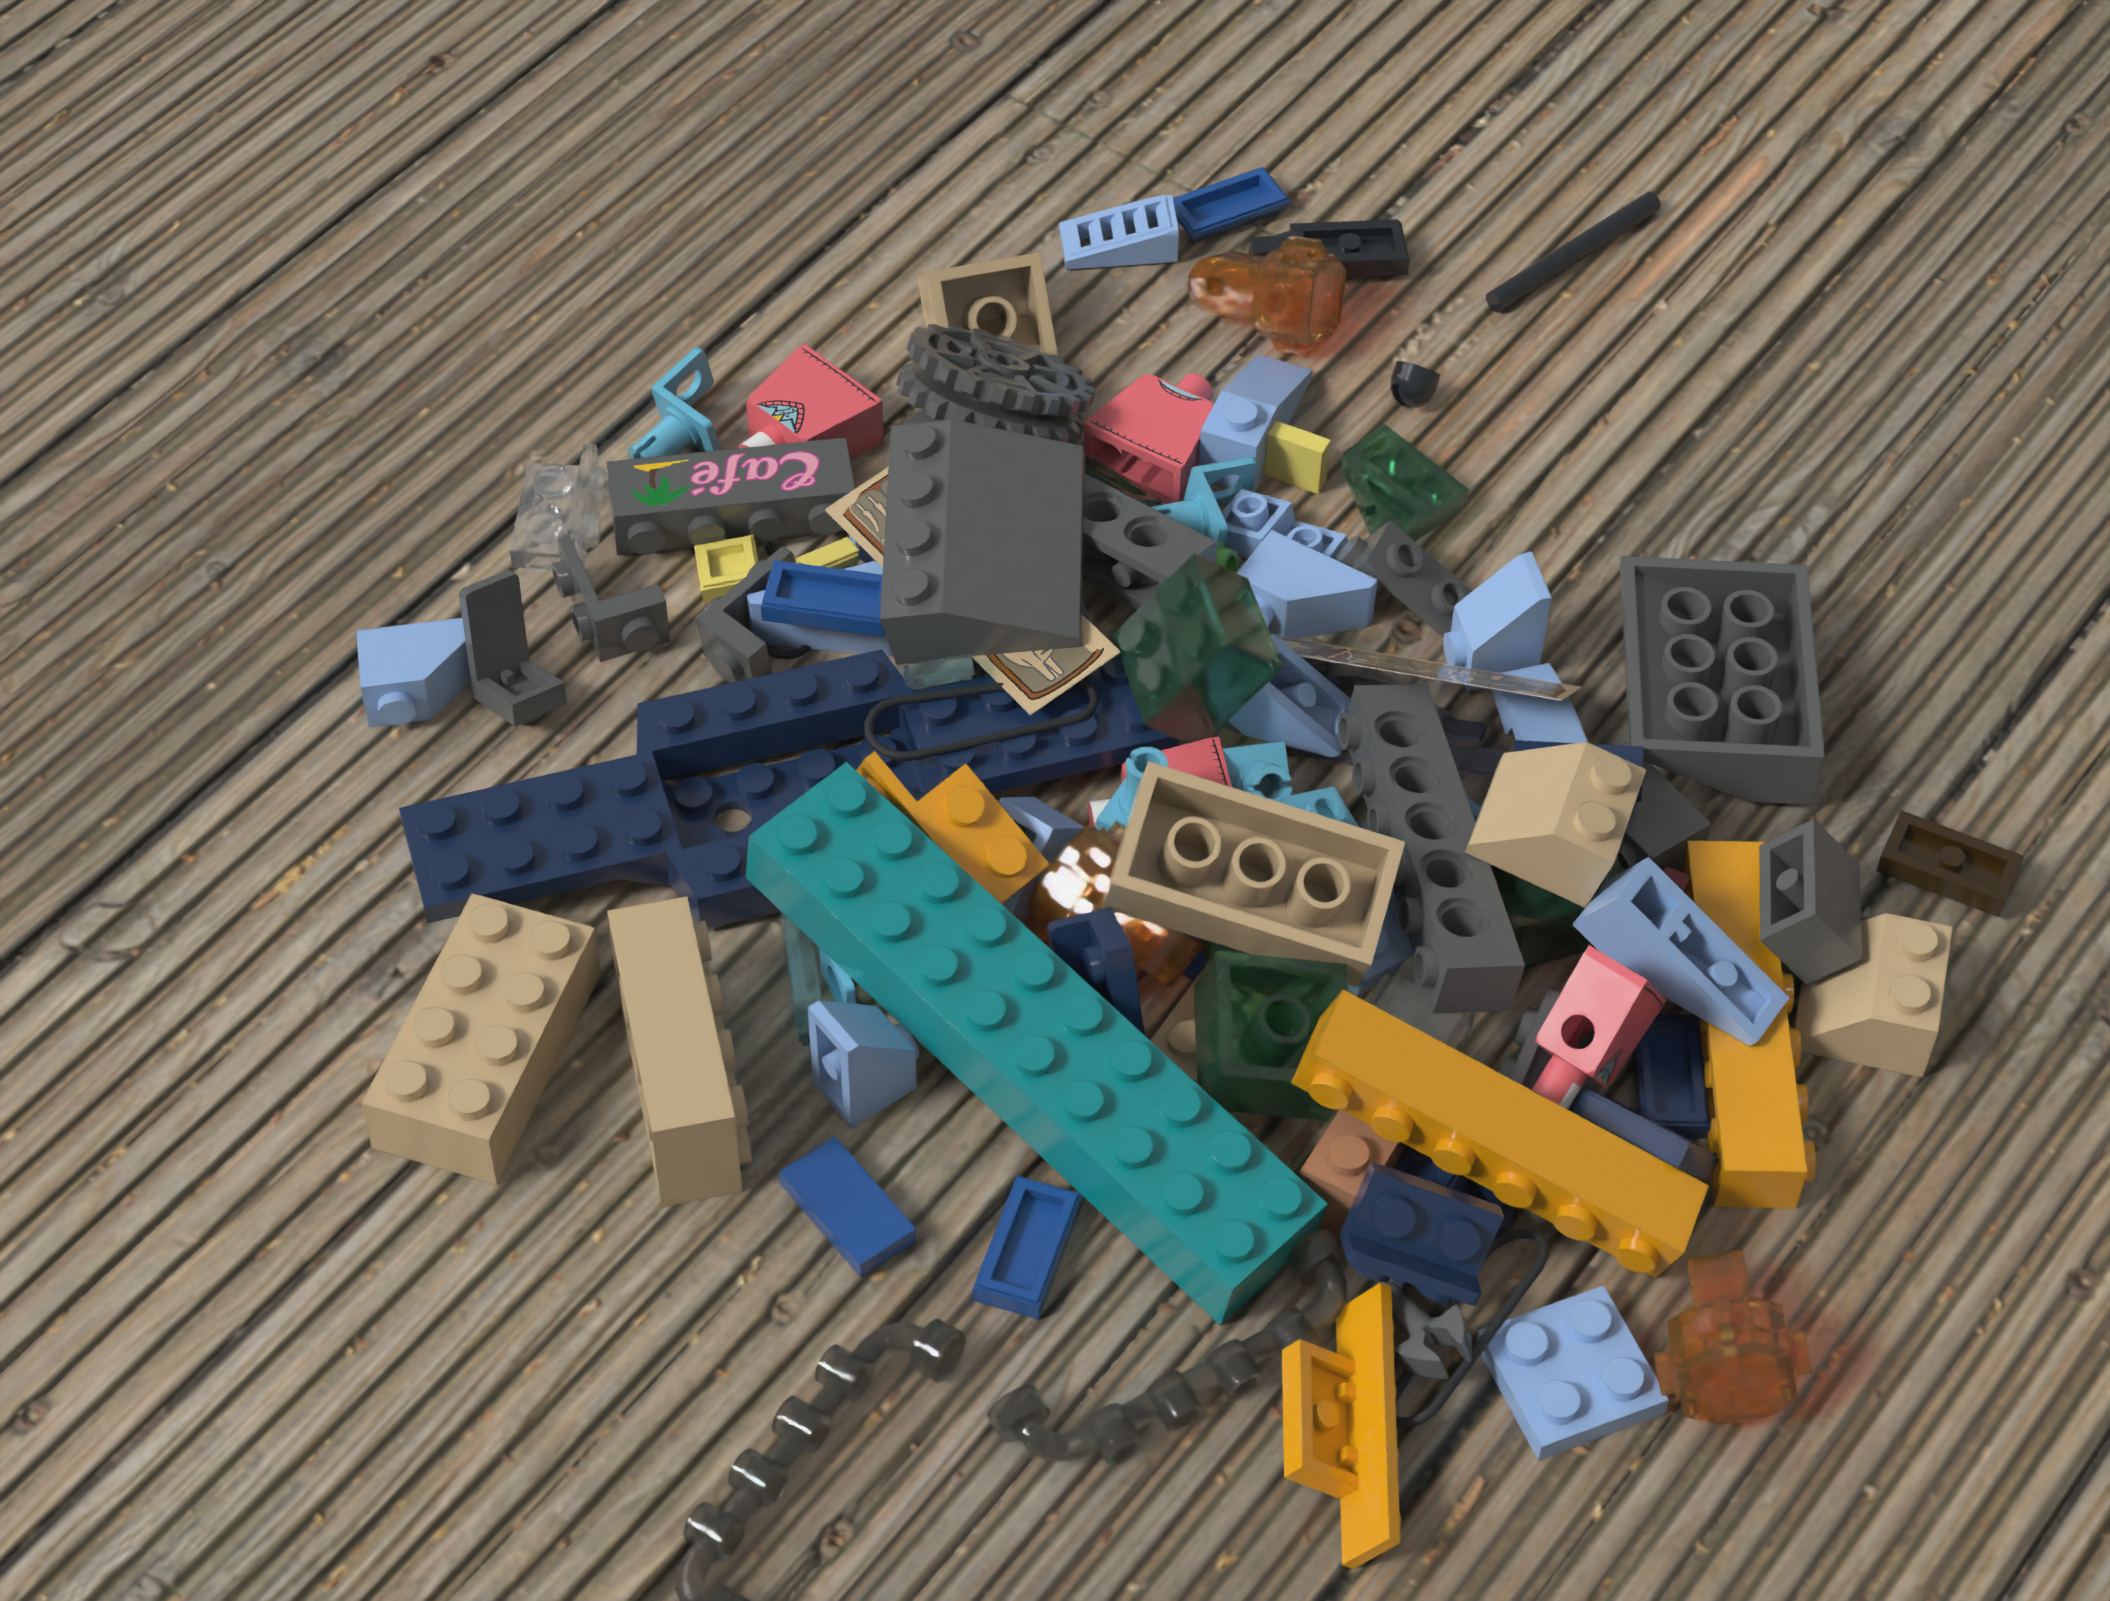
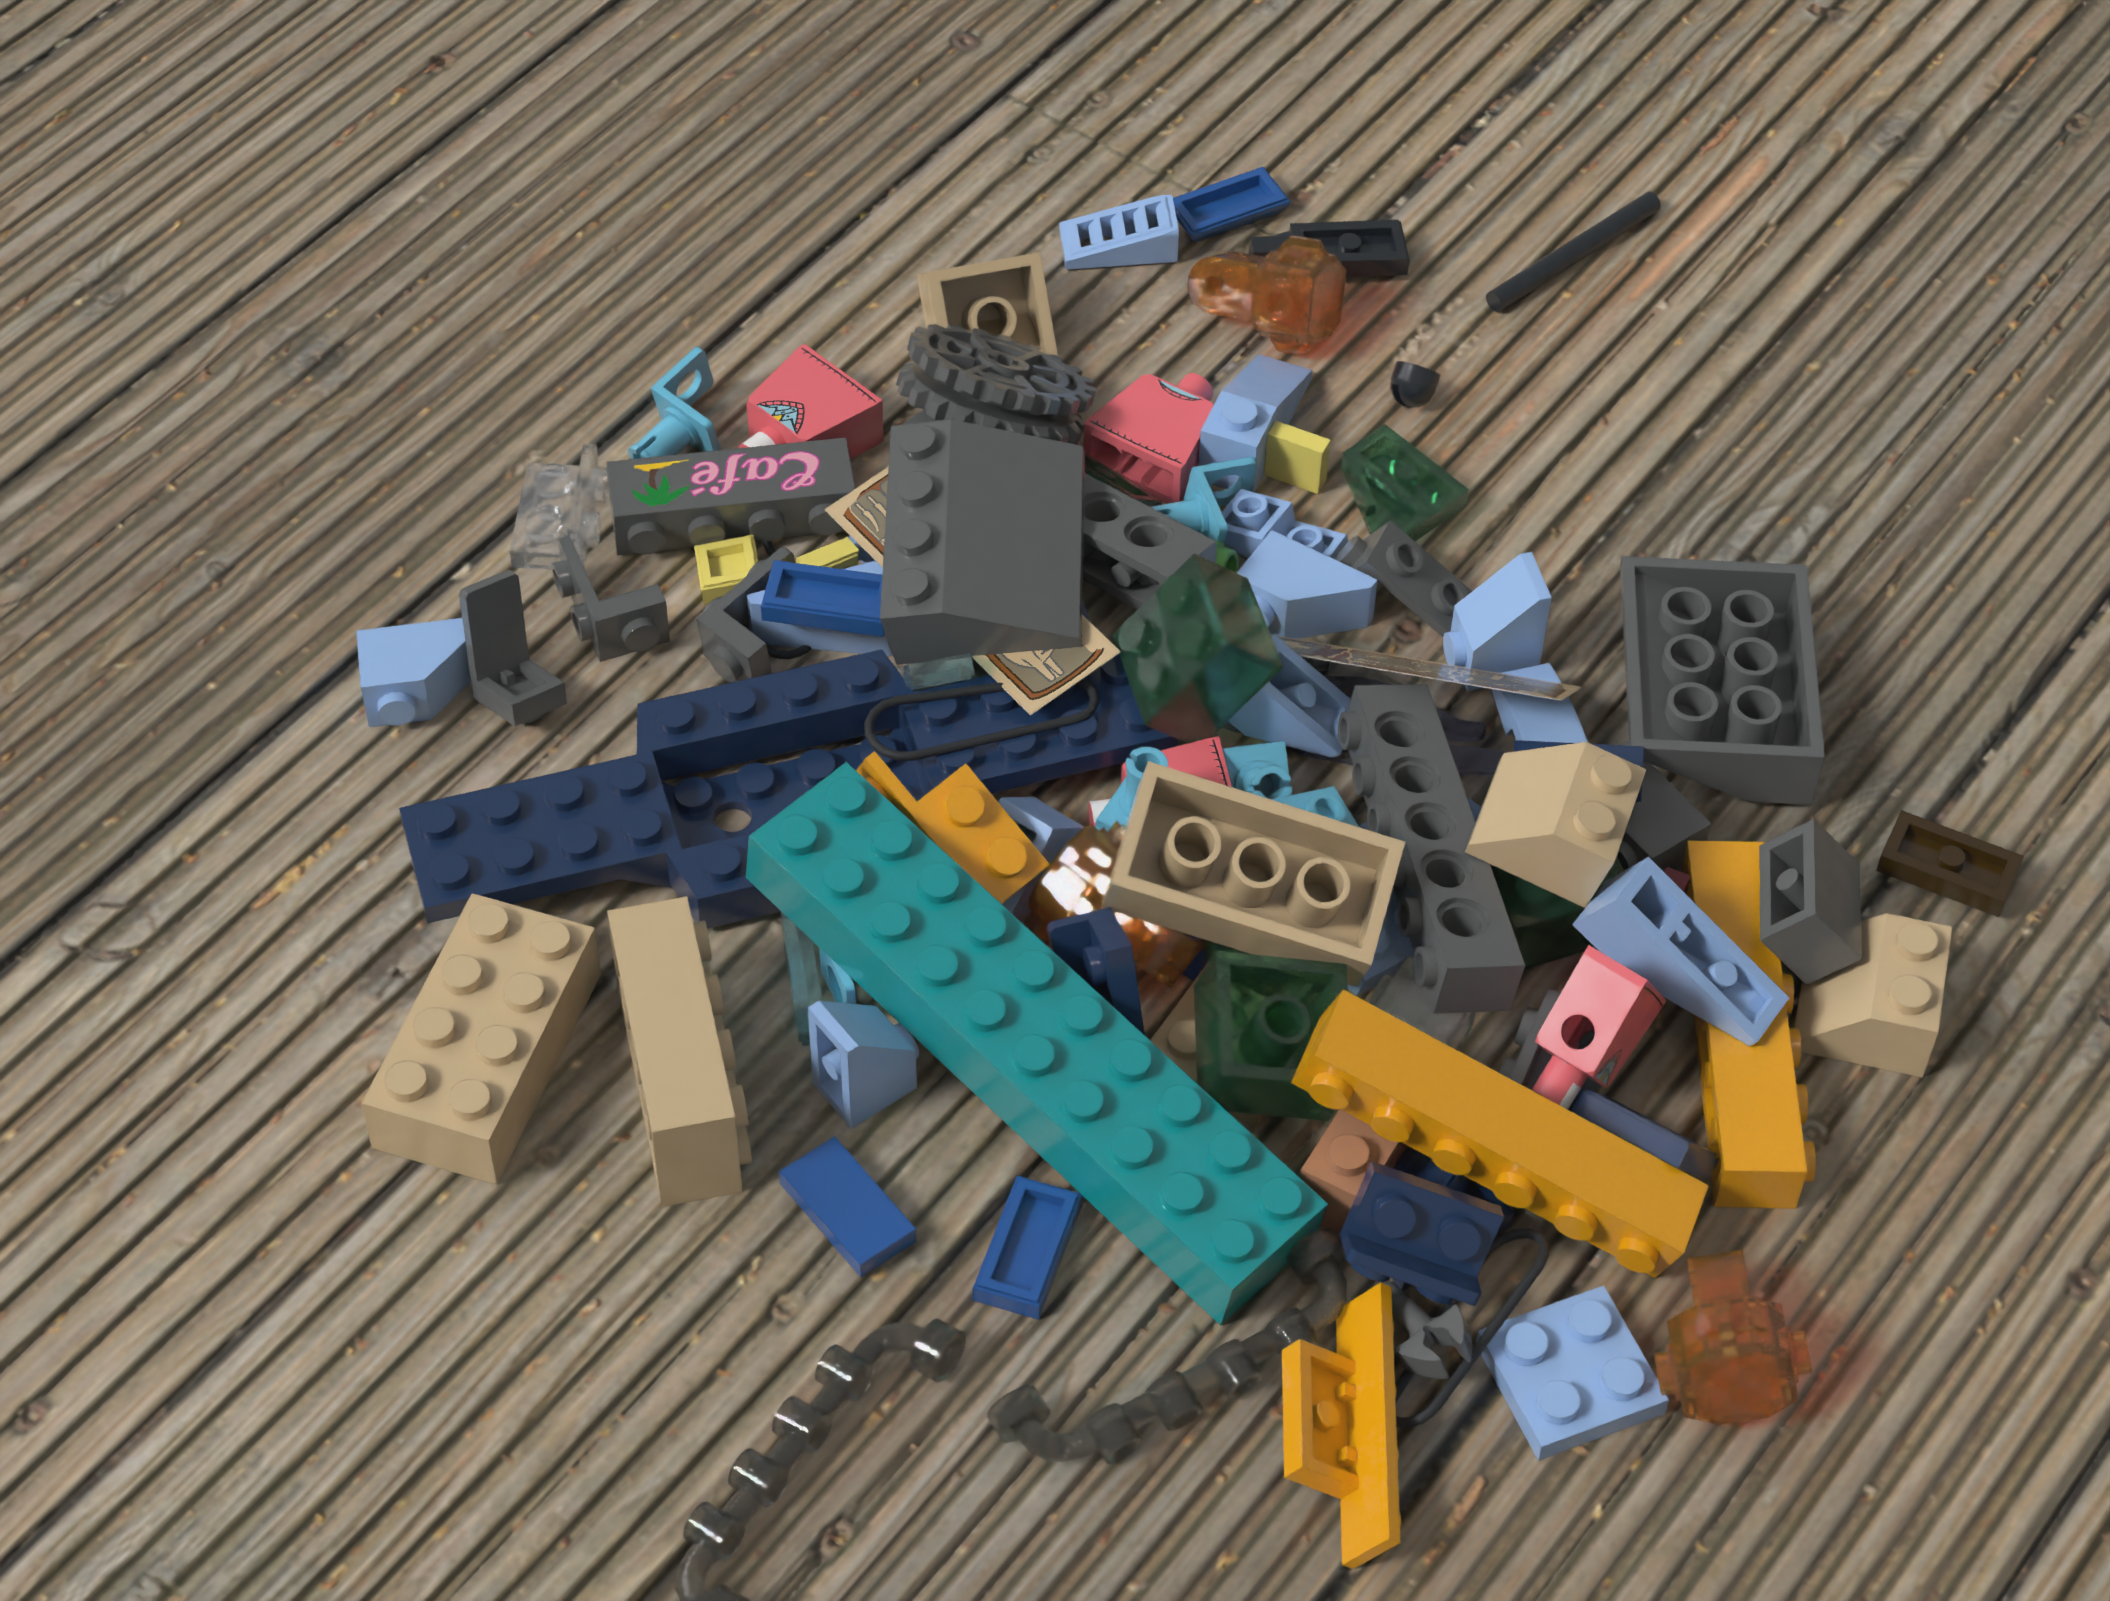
(1671, 1075): dark blue tile -> none

